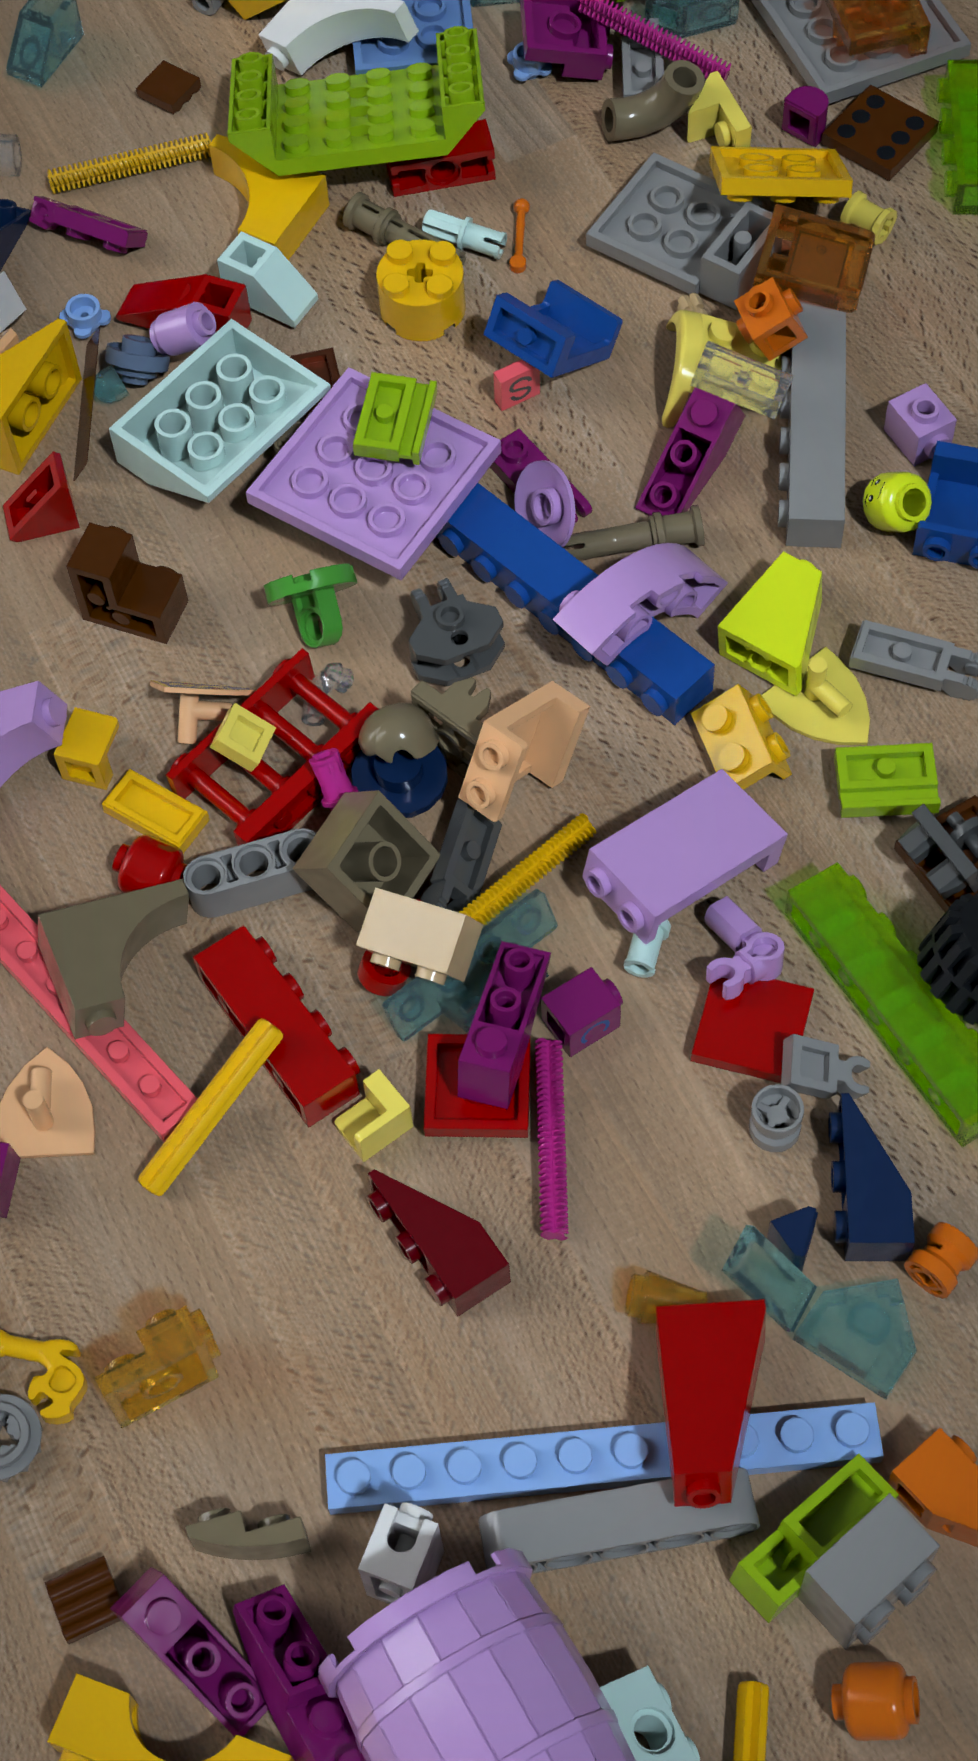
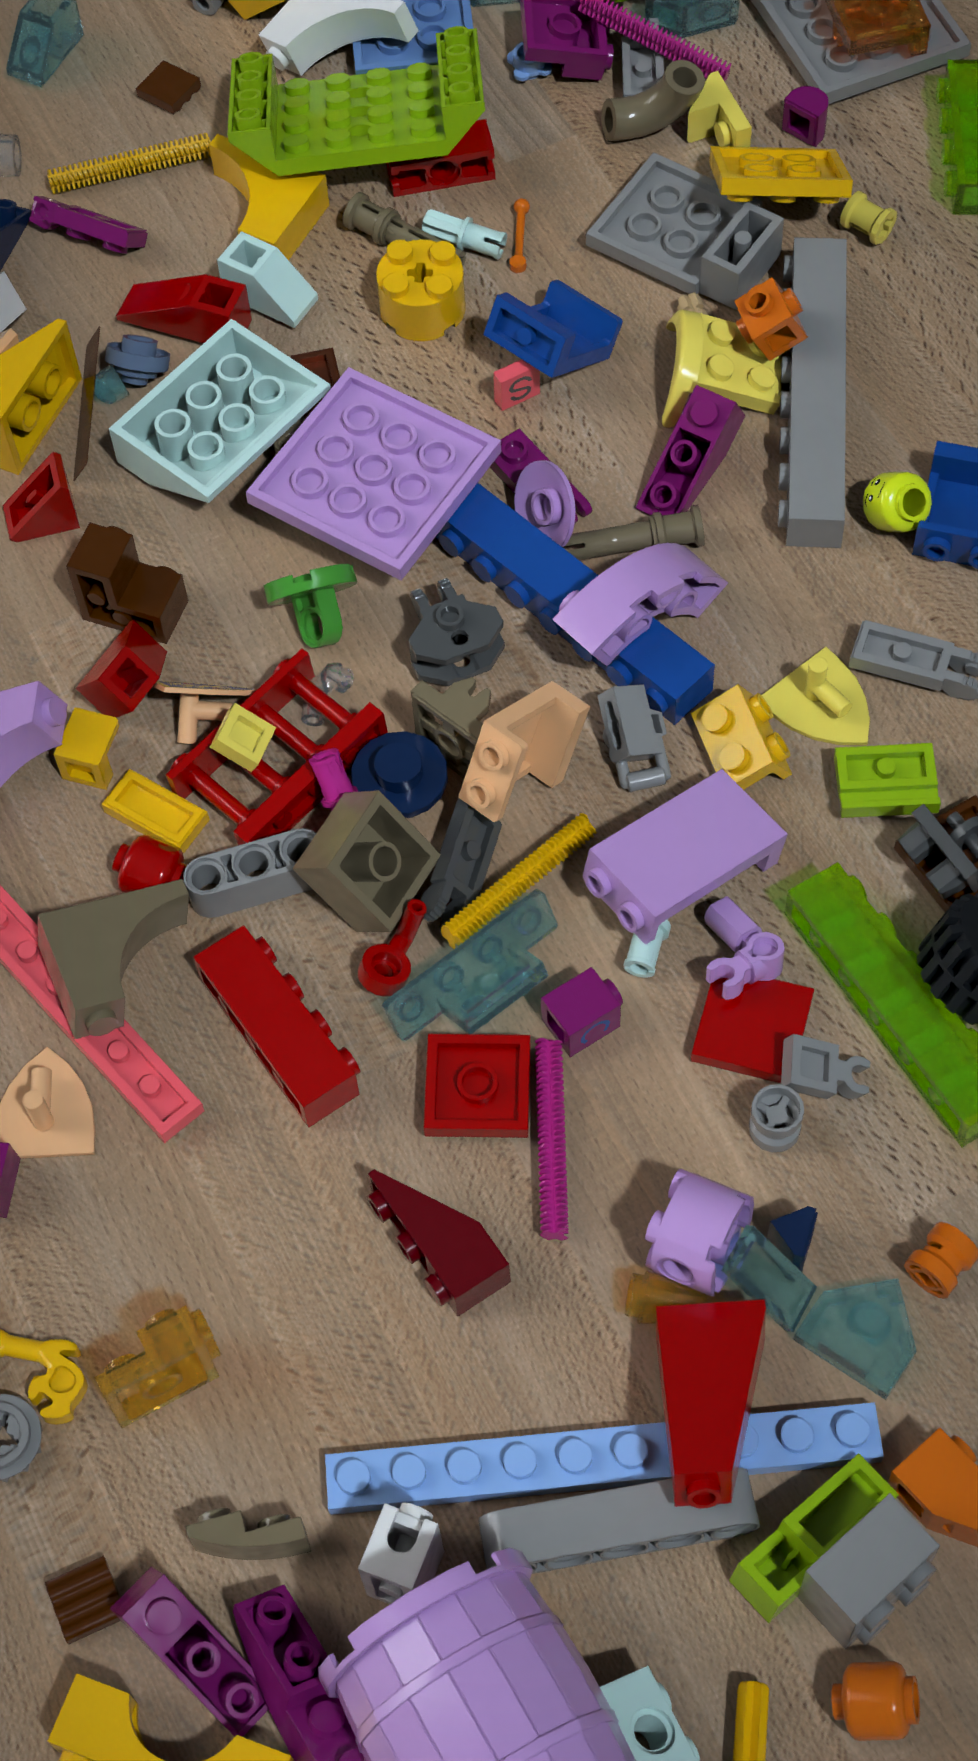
(84, 315): light blue plate -> none
(124, 672): none -> red slope
(182, 329): lavender brick -> none
(210, 1107): yellow axle -> none
(376, 1118): light yellow panel -> none
(394, 418): lime plate -> none
(398, 728): dark tan hair -> none
(419, 936): tan brick -> none
(502, 1026): magenta slope -> none
(634, 734): none -> light grey piece
(697, 1231): none -> lavender brick
(742, 380): clear hinge -> none
(775, 623): neon yellow slope -> none
(824, 259): clear orange container -> none
(874, 1196): dark blue slope -> none
(880, 132): reddish brown tile -> none
(917, 423): lavender brick -> none

